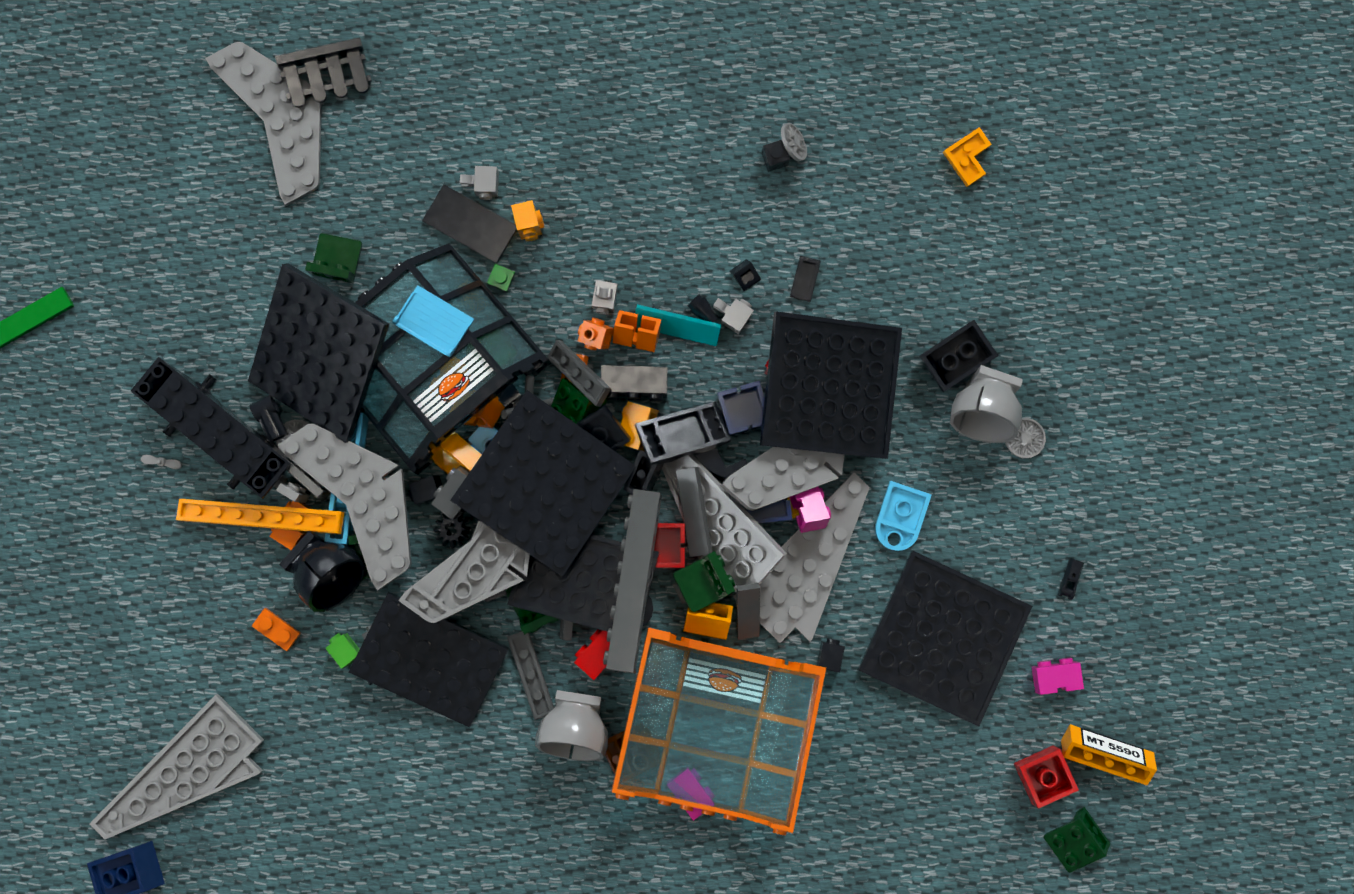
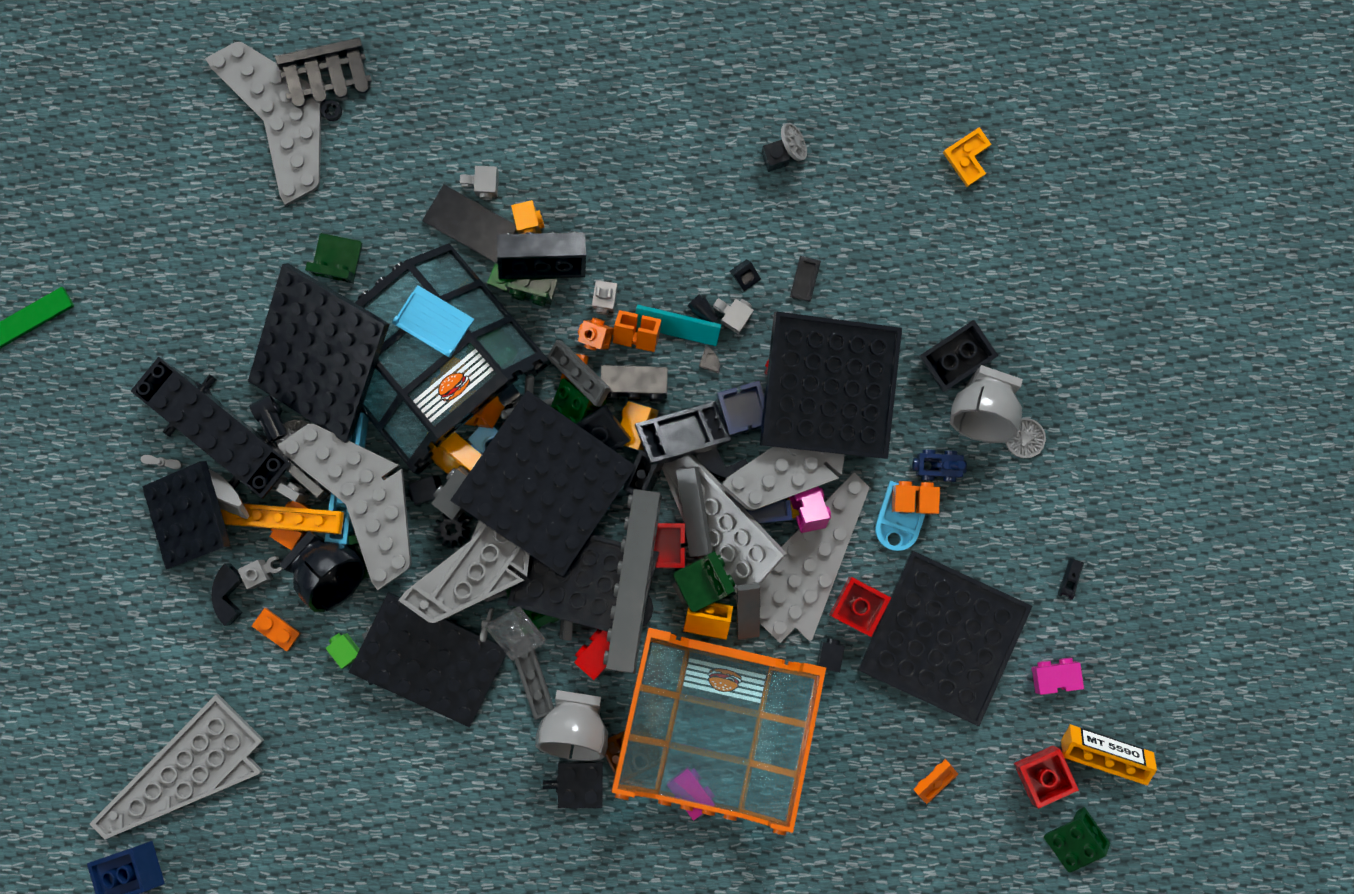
(186, 515): none -> black plate
(224, 584): none -> black brick
(227, 496): none -> light grey slope
(258, 572): none -> light grey brick
(324, 109): none -> black bush
(483, 635): none -> light grey piece
(515, 633): none -> clear tile
(538, 290): none -> dark green bracket
(541, 255): none -> black brick
(578, 784): none -> black plate
(710, 361): none -> tile
(860, 606): none -> red brick
(926, 498): none -> orange piece
(935, 781): none -> orange plate
(945, 465): none -> dark blue brick

